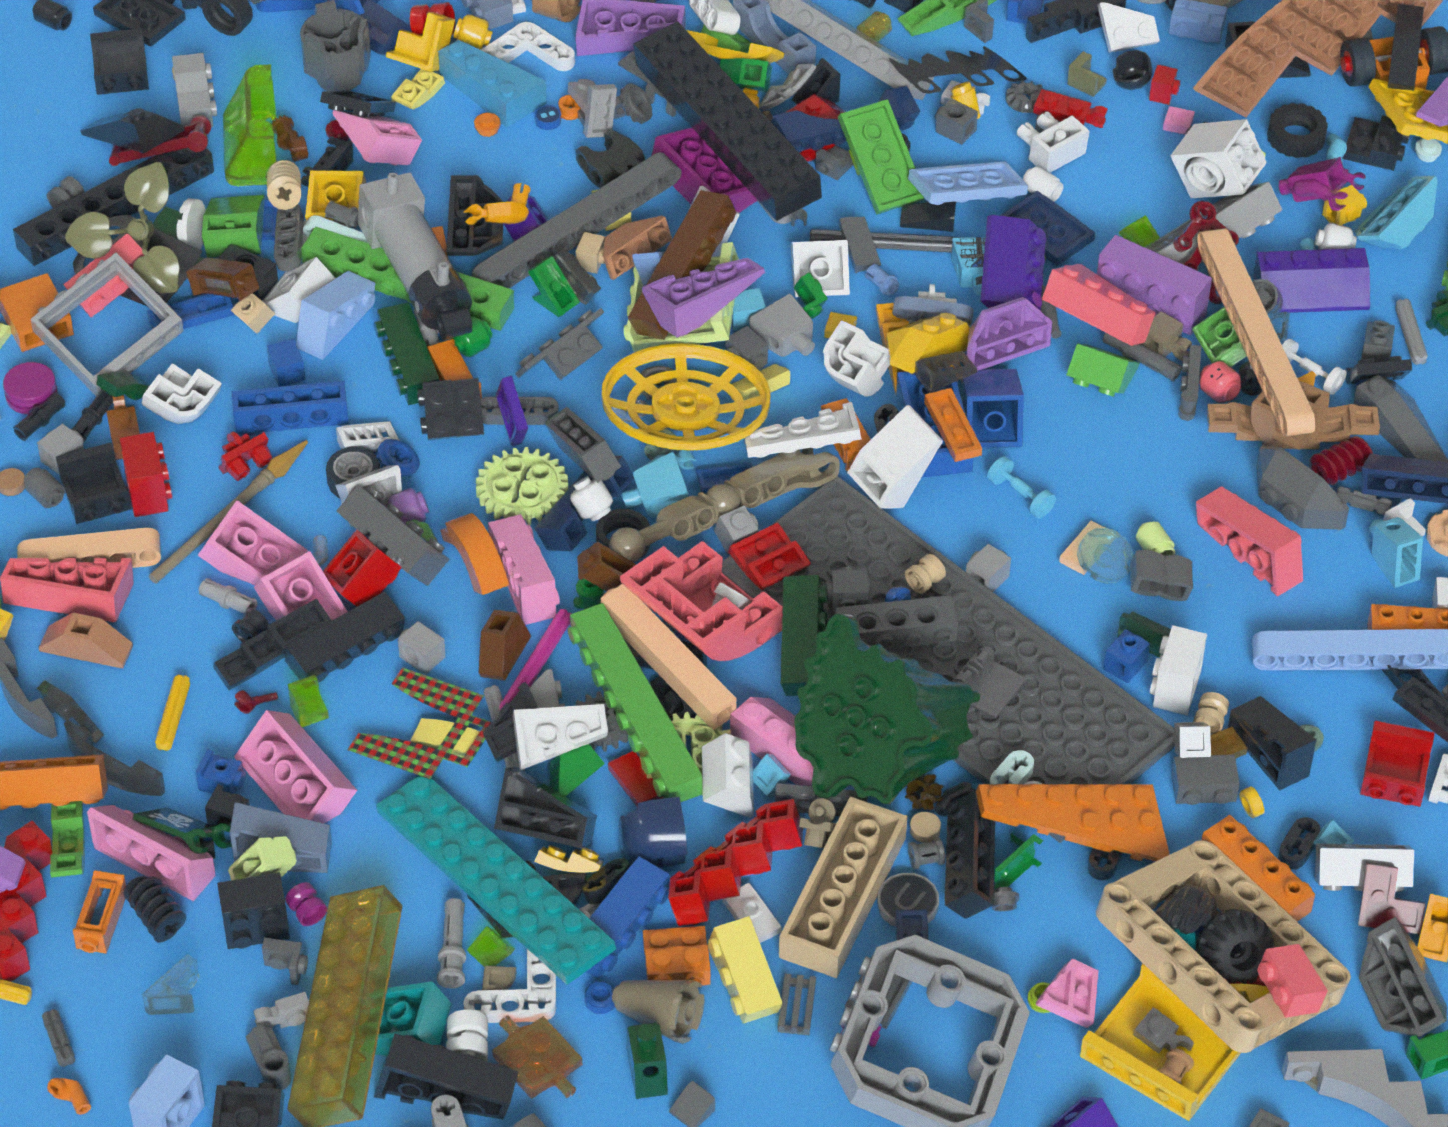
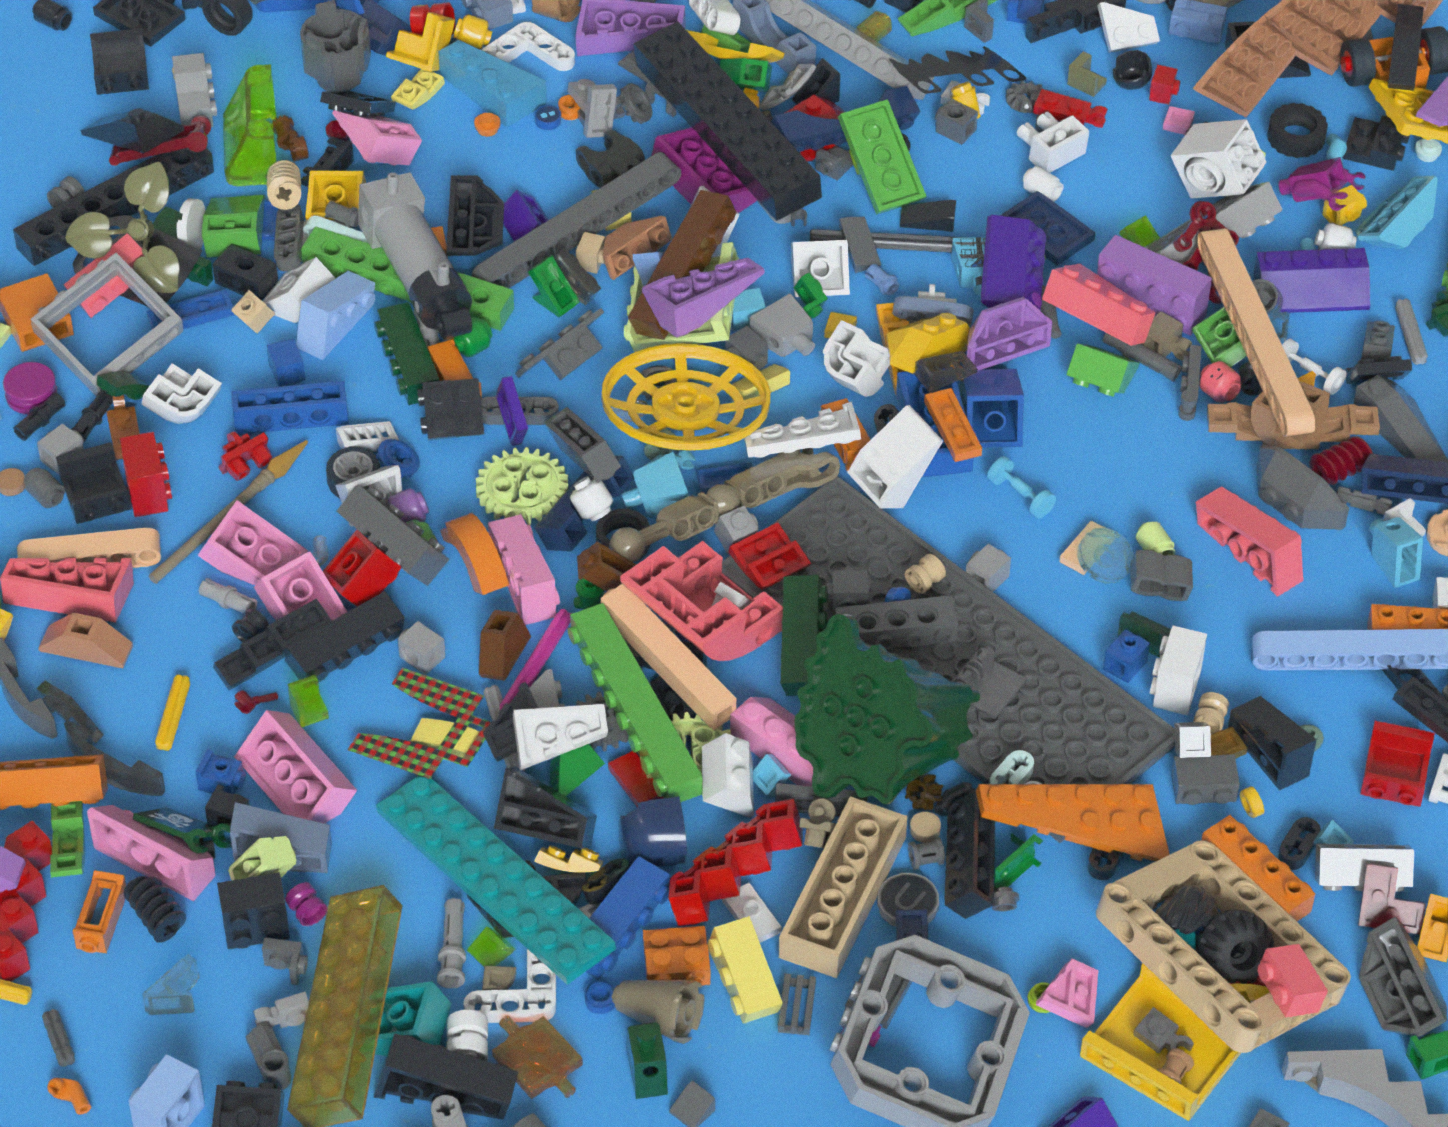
(222, 278): reddish brown window -> none
(503, 212): light orange arm -> none
(967, 182): light blue plate -> none

